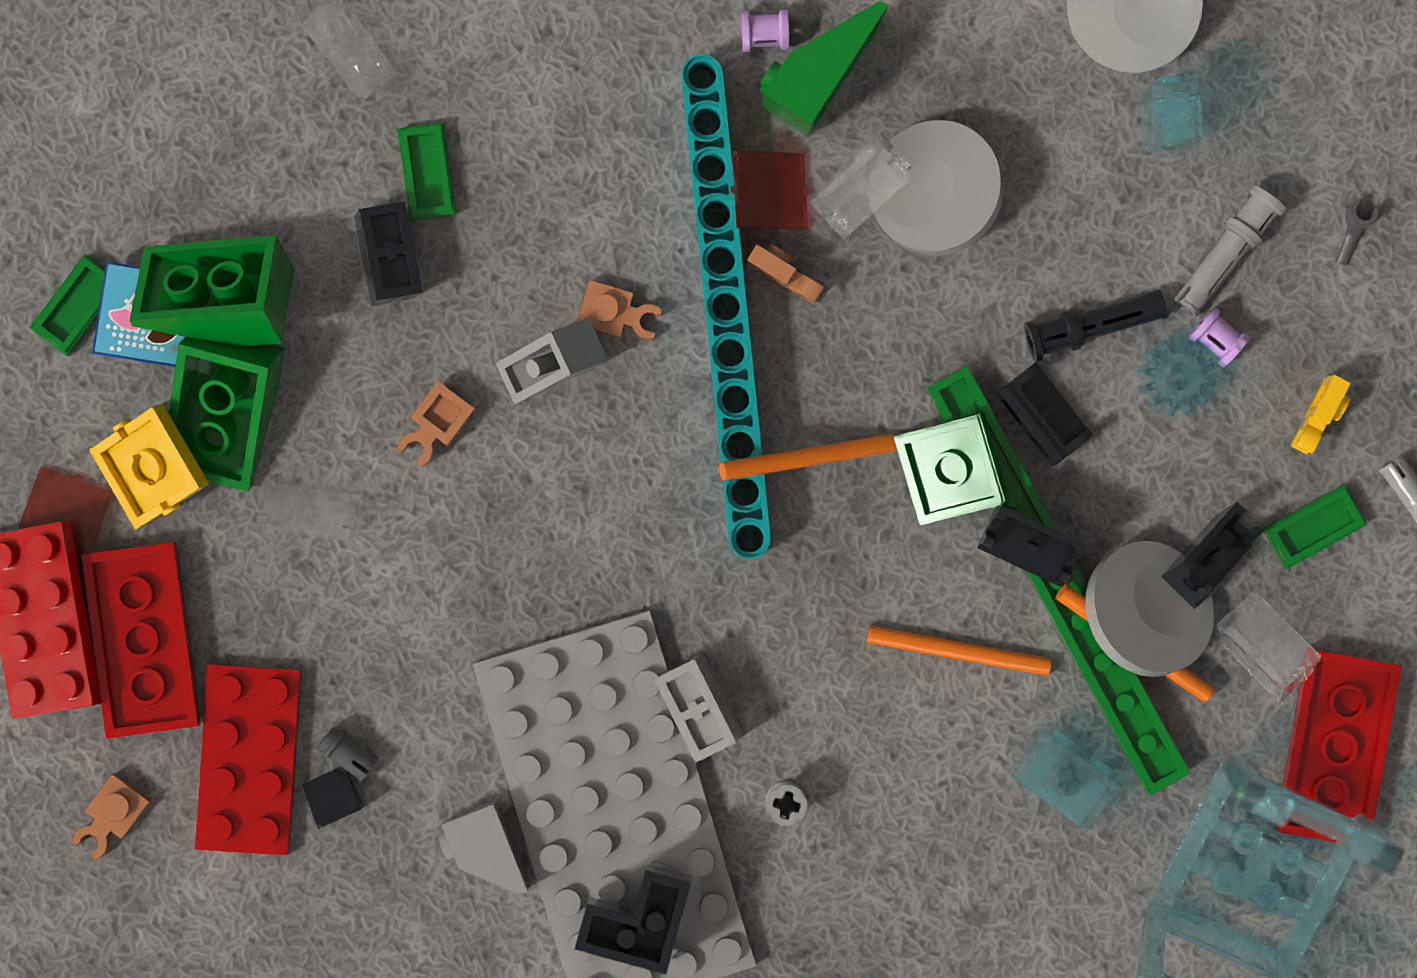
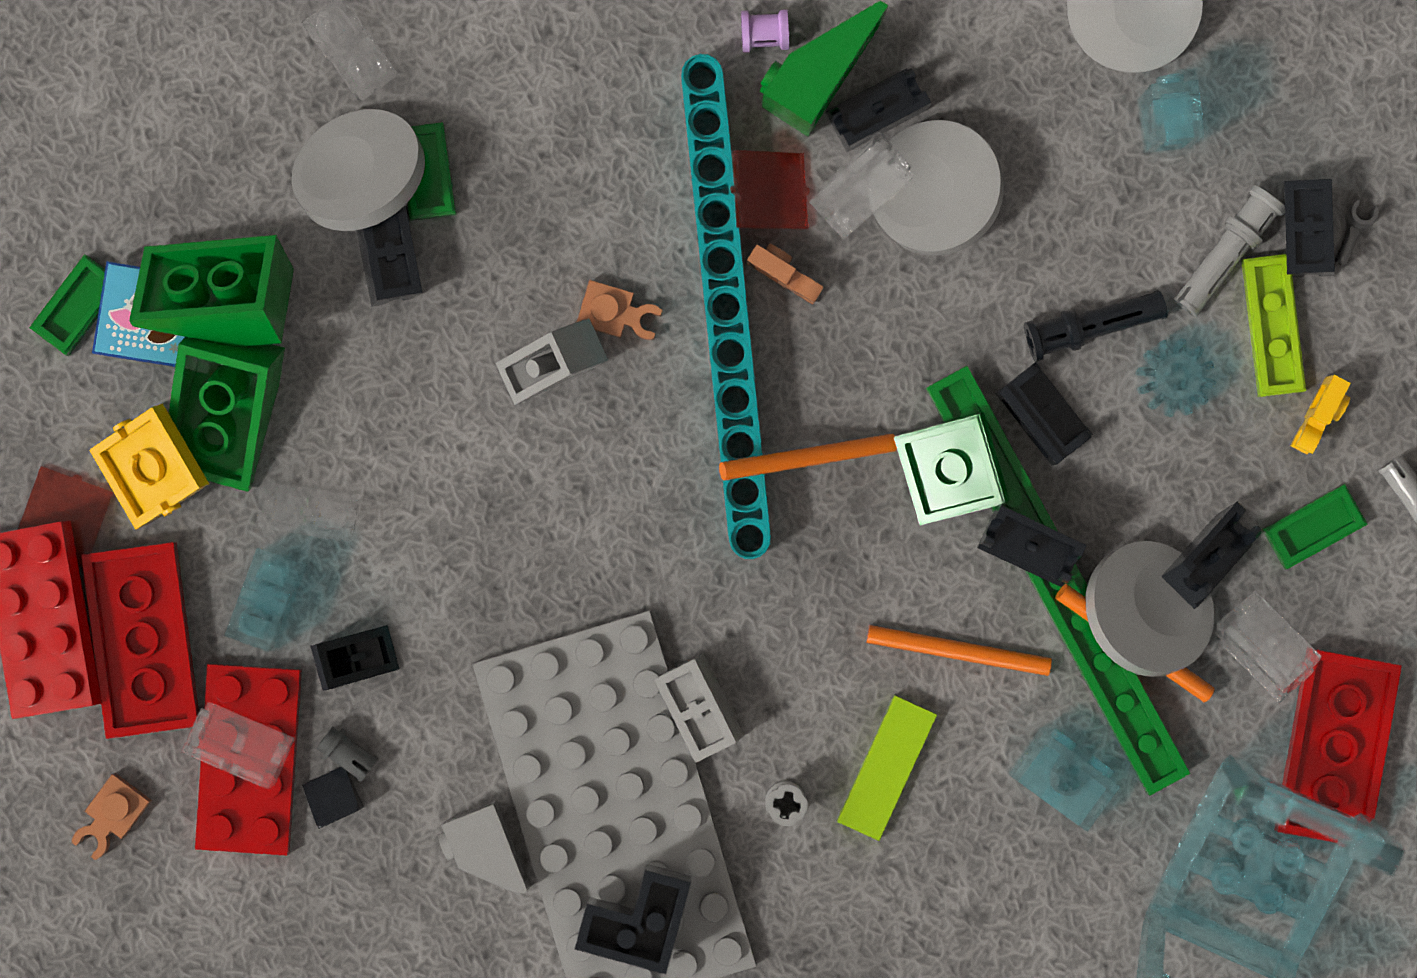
(238, 745): none -> clear hinge
(266, 599): none -> clear light blue brick
(354, 657): none -> black slope
(358, 170): none -> light grey piece
(439, 417): nougat plate -> none
(878, 109): none -> black hinge
(886, 767): none -> lime tile
(1219, 337): lavender bush -> none
(1273, 326): none -> lime tile
(1309, 227): none -> black hinge

